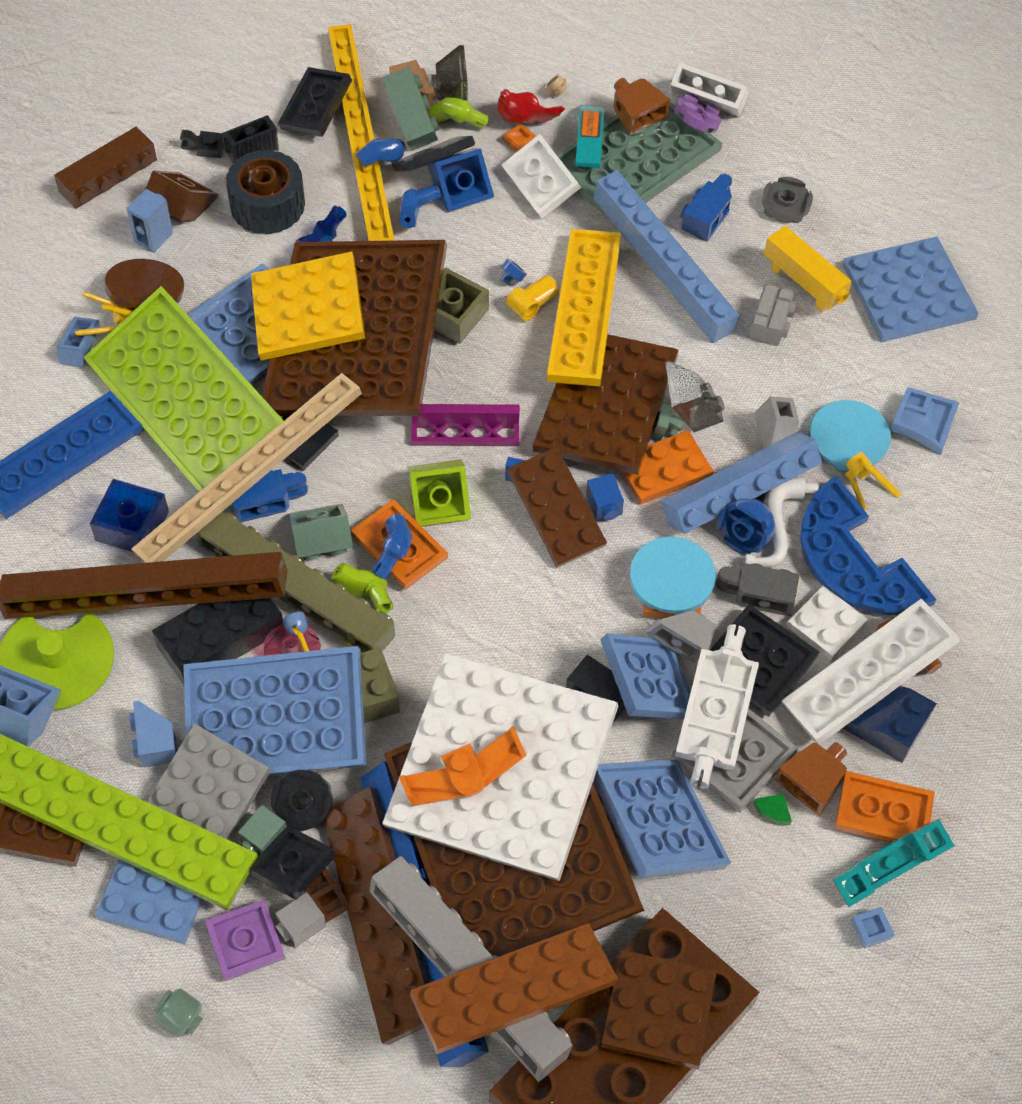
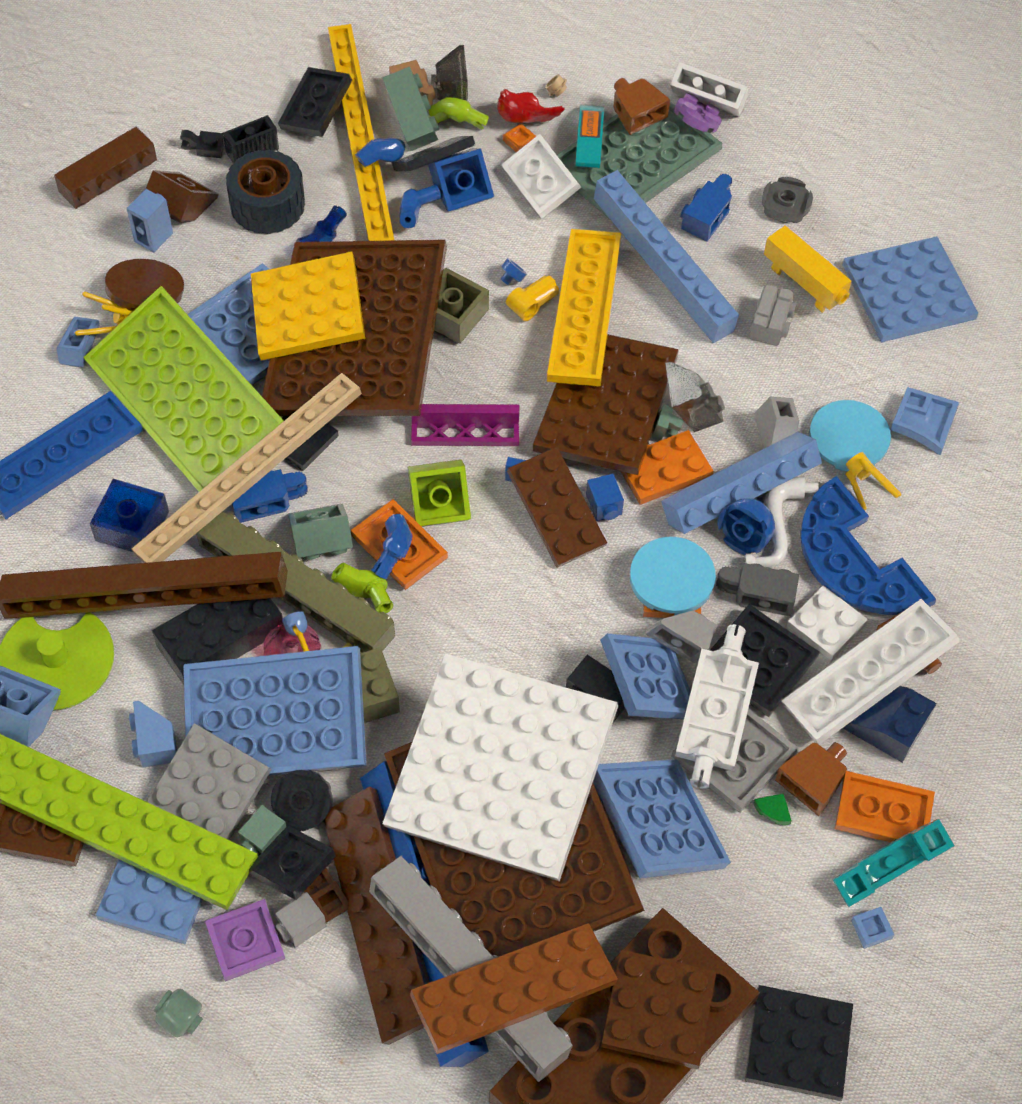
(464, 771): orange plate -> none
(799, 1043): none -> black plate

